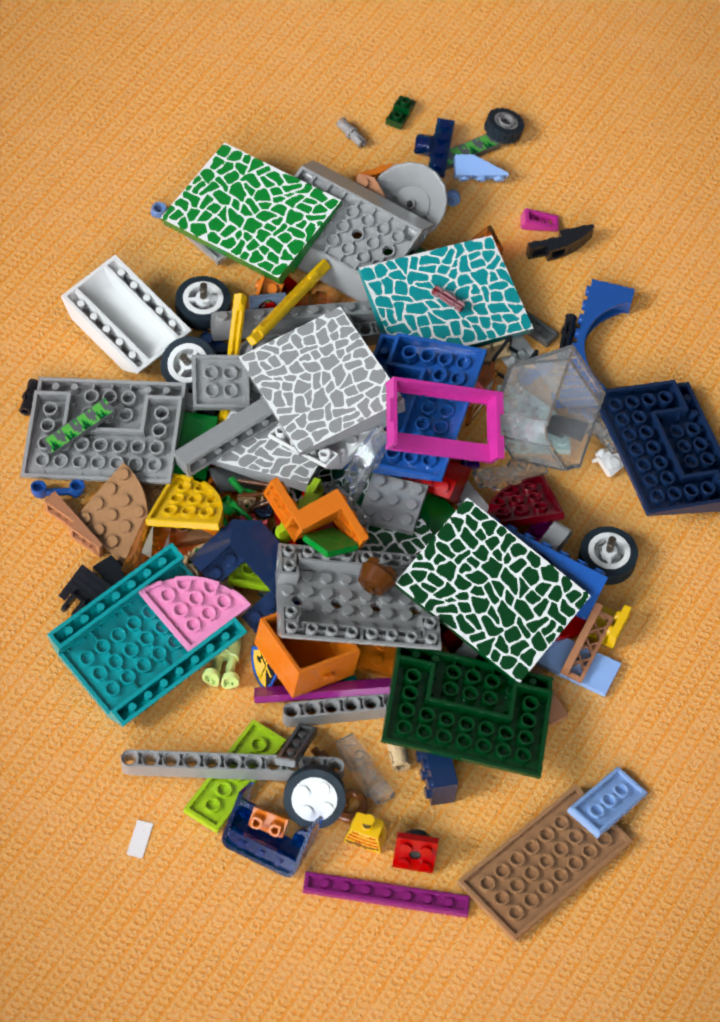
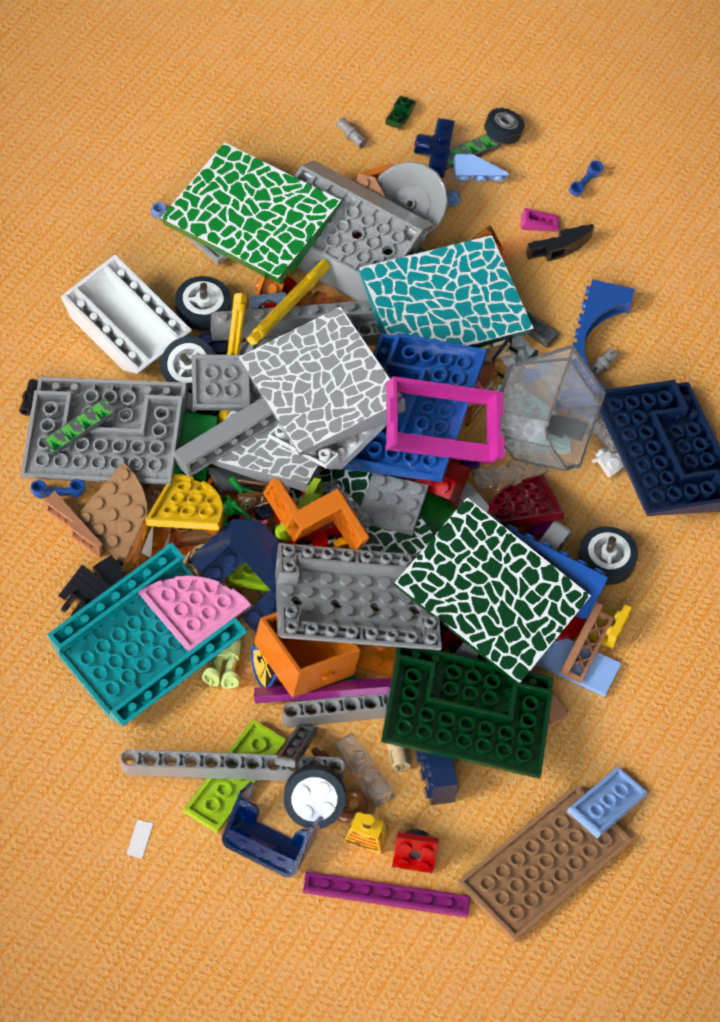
(268, 821): orange hips -> none
(330, 542): green tile -> none
(364, 461): clear slope -> none
(376, 577): reddish brown cone -> none
(448, 298): axle -> none
(568, 330): black pin -> none
(593, 171): none -> blue bar
(604, 362): none -> light grey pin

